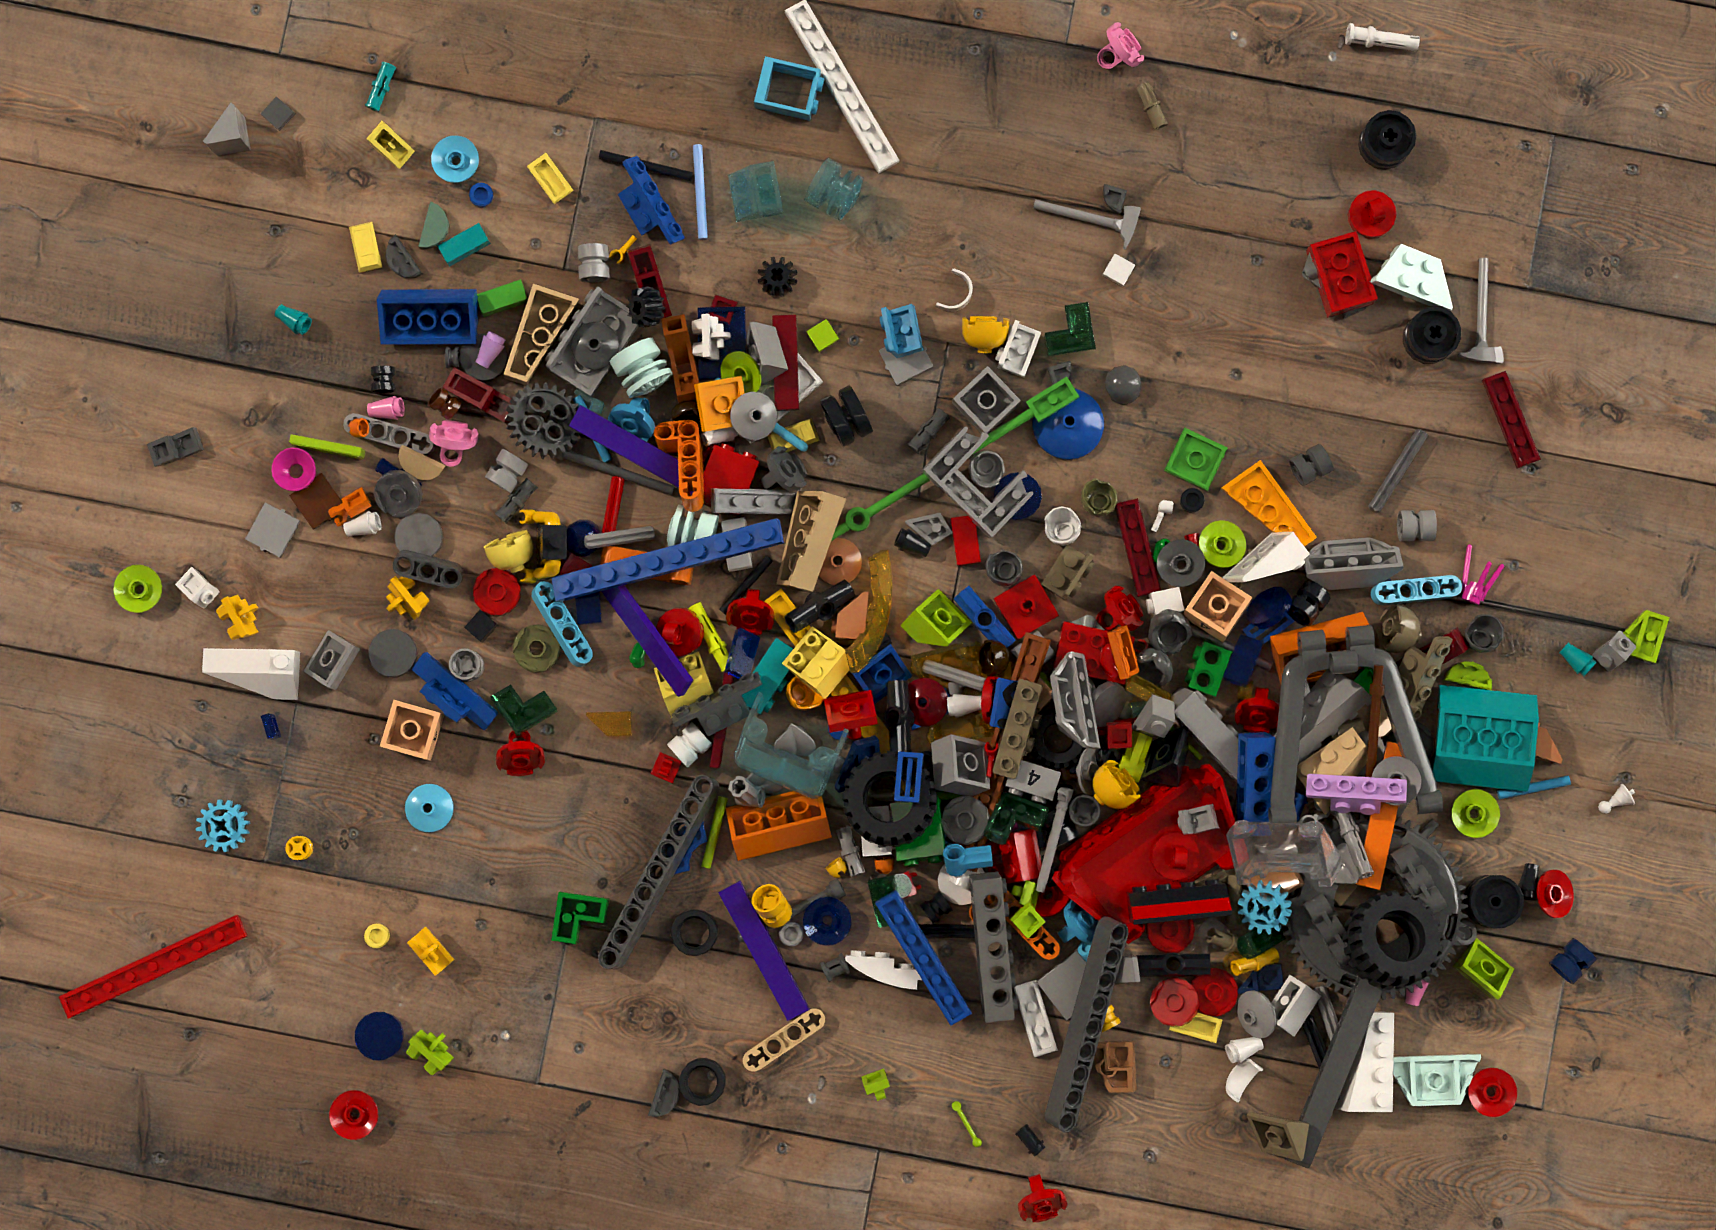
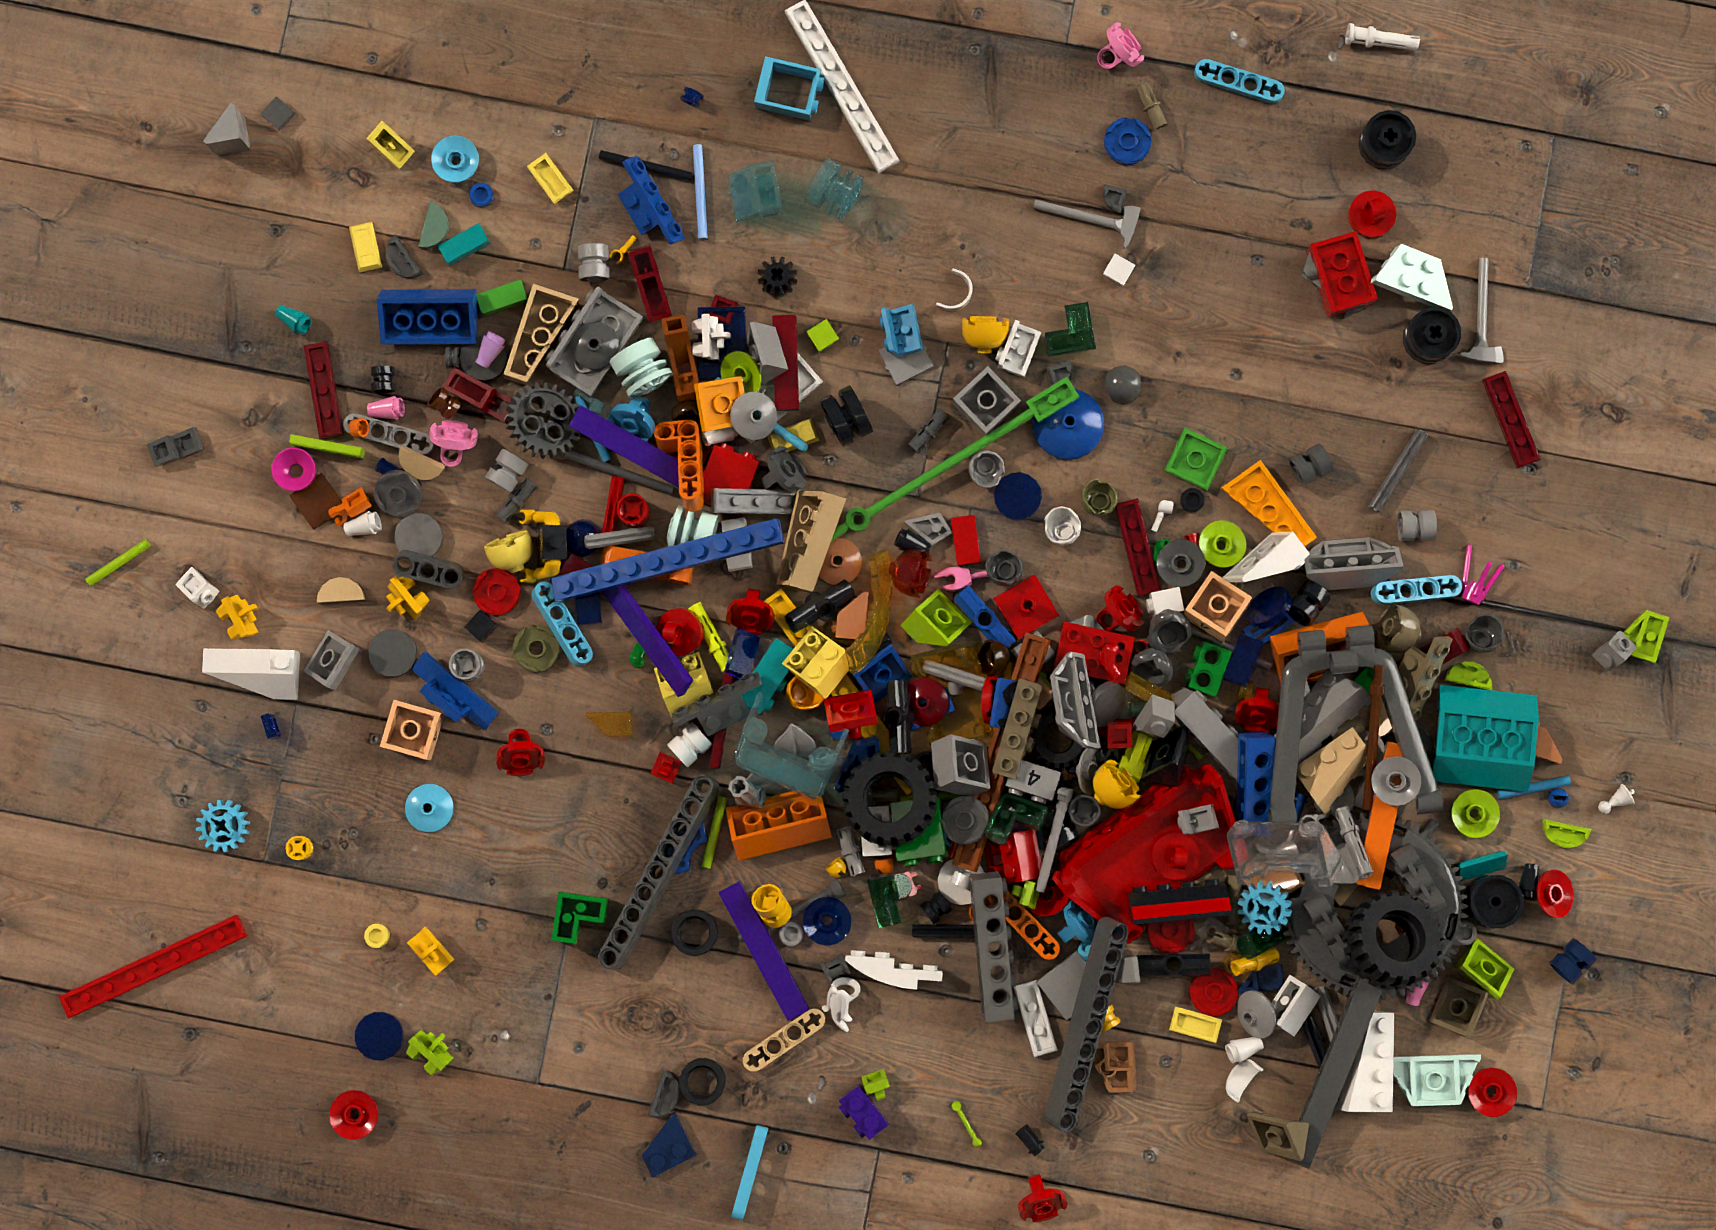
(118, 562): none -> lime bar
(127, 583): lime dish -> none
(272, 530): light grey piece -> none
(323, 390): none -> dark red tile
(340, 590): none -> tan tile
(380, 86): teal pin -> none
(522, 715): clear green brick -> none
(633, 510): none -> red wheel
(645, 306): black gear -> none
(668, 1147): none -> dark blue wing
(691, 97): none -> clear blue bush
(747, 583): black bar -> none
(749, 1172): none -> medium azure beam
(839, 1001): none -> white piece
(863, 1111): none -> dark purple brick
(910, 755): blue tile -> none
(911, 572): none -> clear red cylinder
(923, 957): blue tile -> none
(959, 859): dark azure piece -> none
(962, 577): none -> bright pink hand
(963, 704): white cone -> none
(984, 514): light grey wedge -> none
(992, 754): red hand -> none
(1027, 920): lime tile -> none
(1066, 572): dark tan bracket -> none
(1123, 652): orange tile -> none
(1127, 141): none -> blue tile
(1174, 1002): red tile -> none
(1240, 77): none -> medium azure beam
(1355, 792): lavender bracket -> none
(1459, 1007): none -> dark tan slope
(1482, 865): none -> teal slope
(1558, 803): none -> blue hinge
(1563, 834): none -> lime tile
(1578, 659): teal cone -> none

